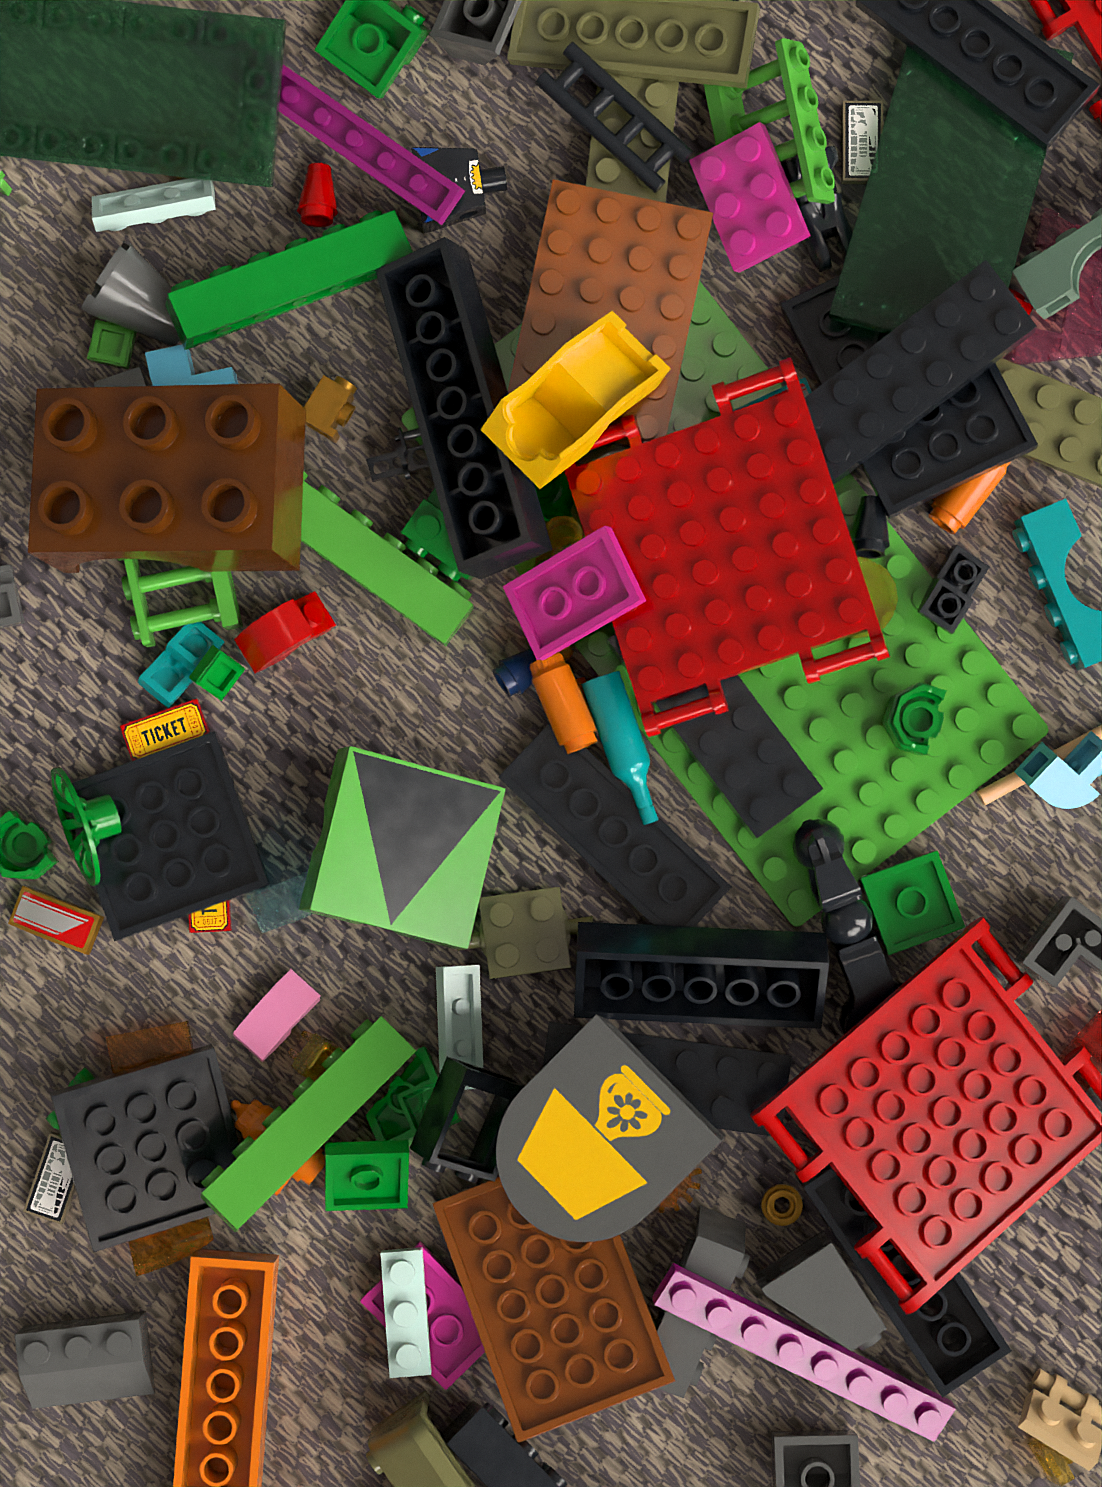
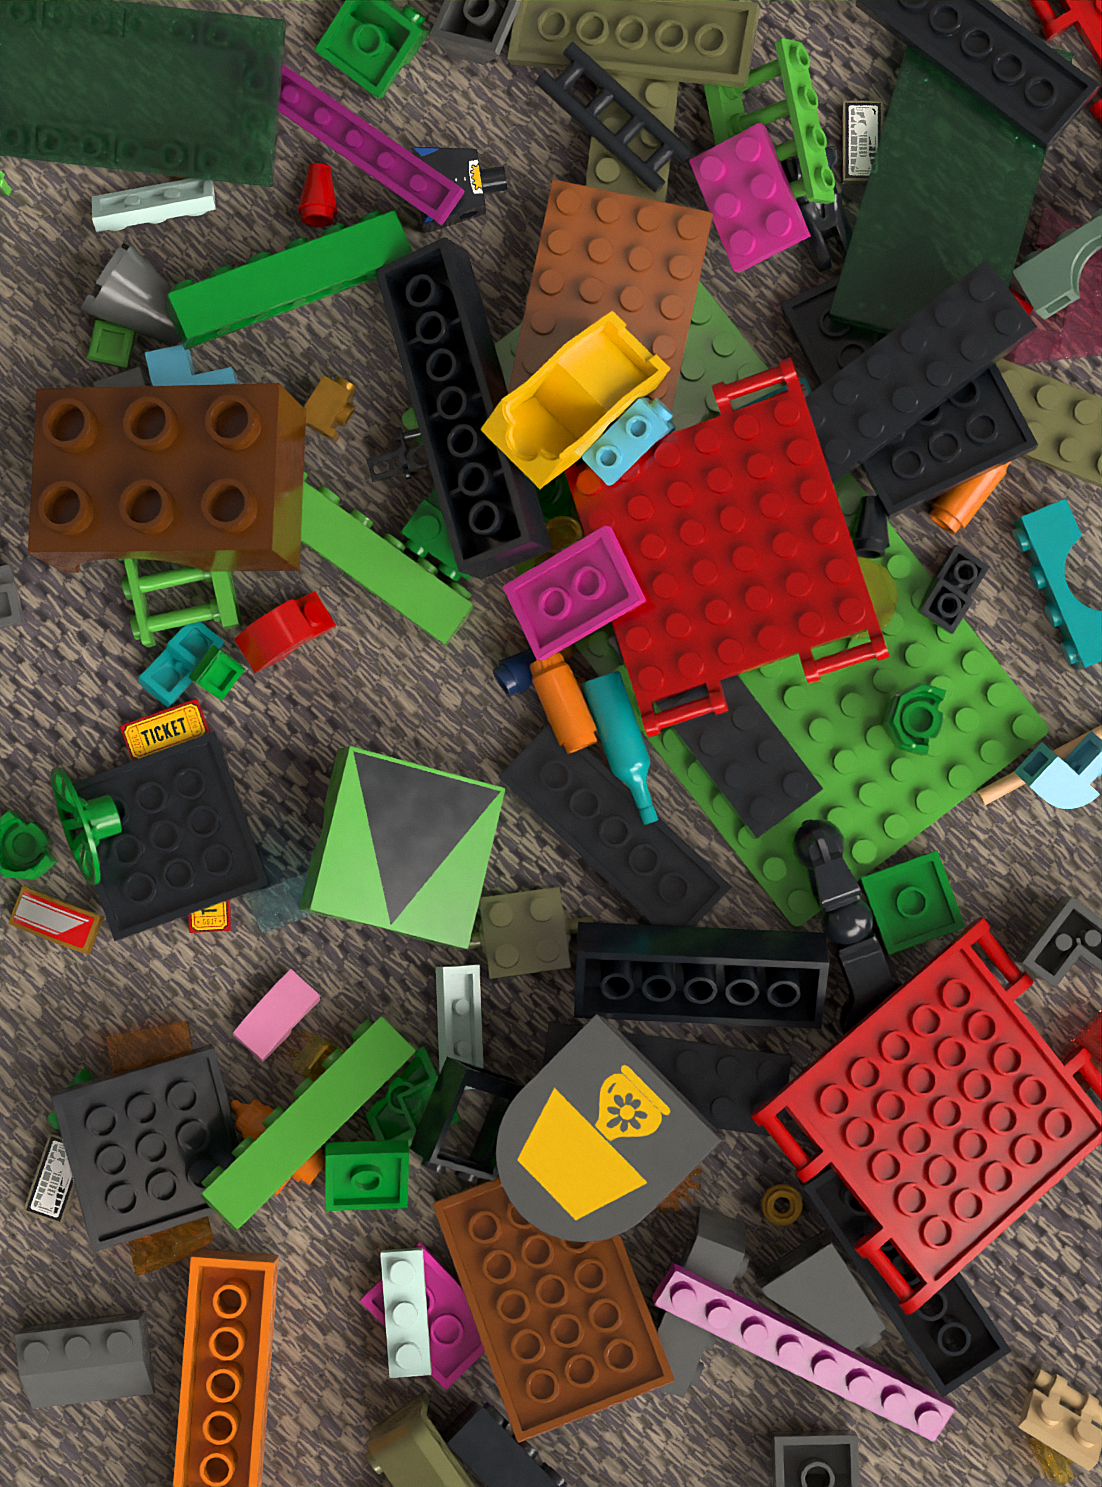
(629, 439): none -> medium azure bracket

